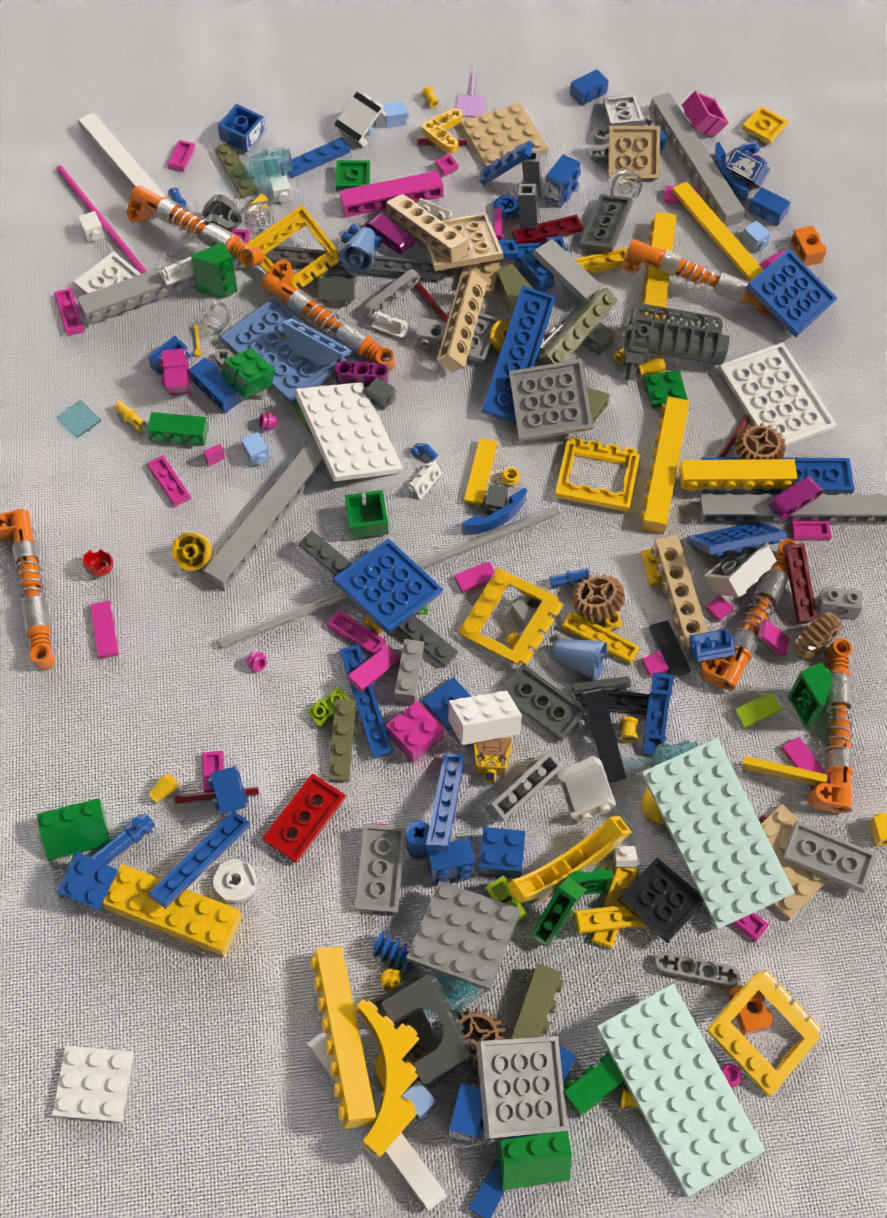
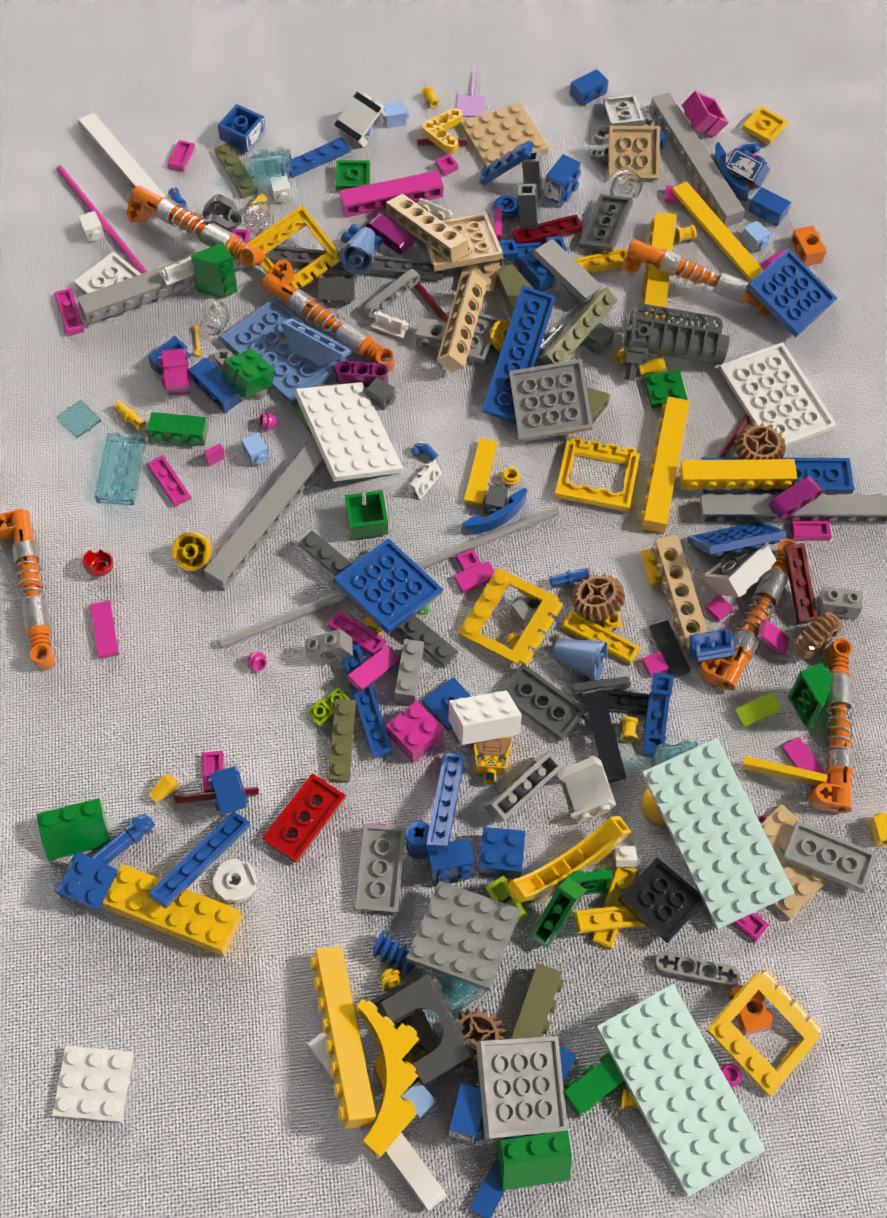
(120, 469): none -> clear light blue gear
(328, 647): none -> light grey brick
(467, 560): none -> dark pink tile
(680, 233): none -> yellow bush

